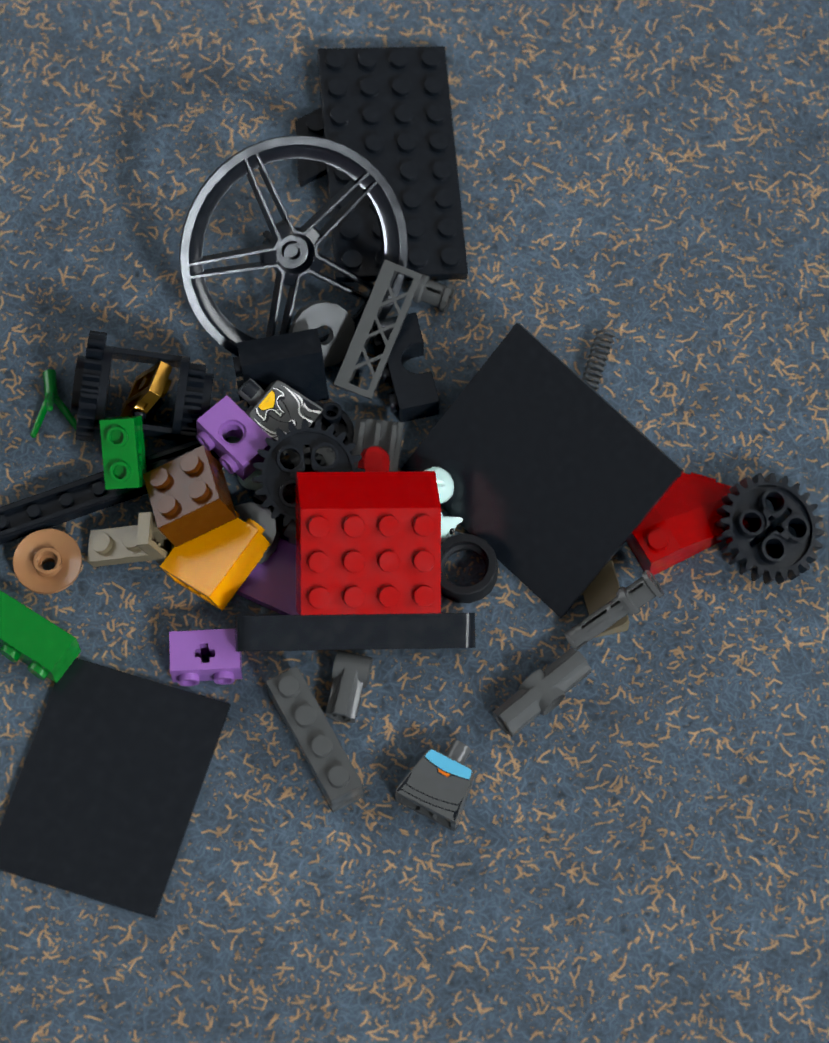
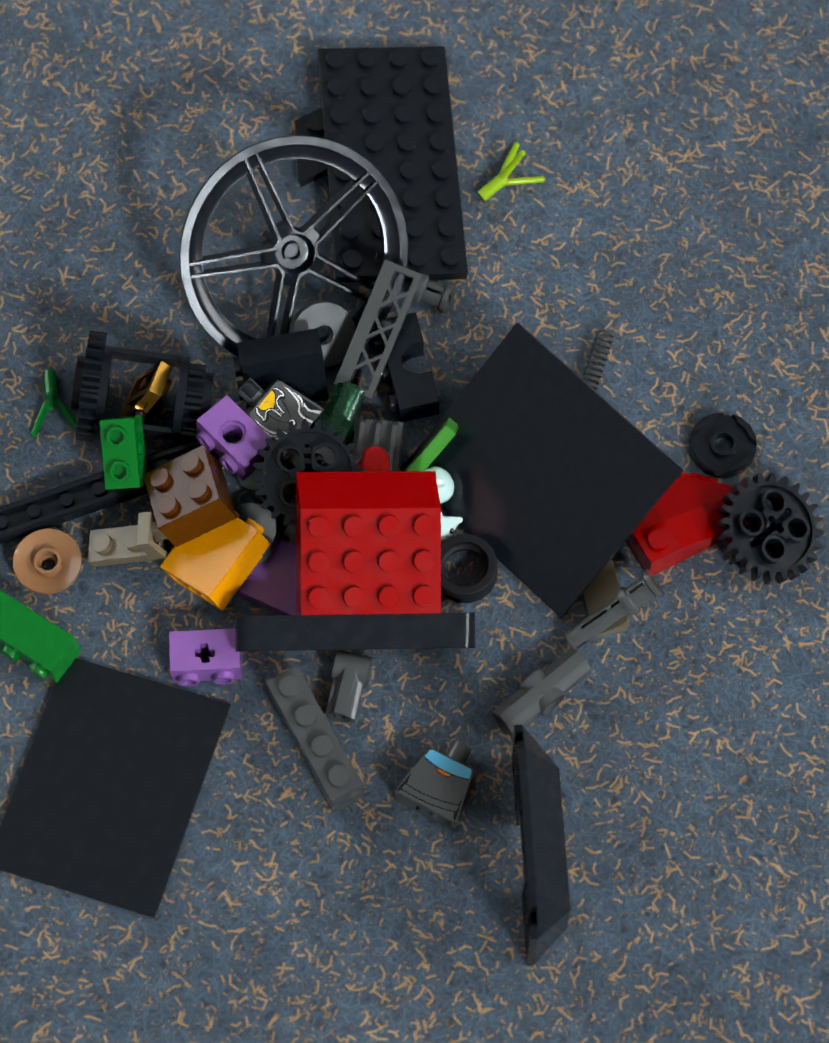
(343, 410): none -> clear green piece
(434, 446): none -> bright green tile
(501, 179): none -> lime plant
(542, 843): none -> black slope
(721, 463): none -> black tile

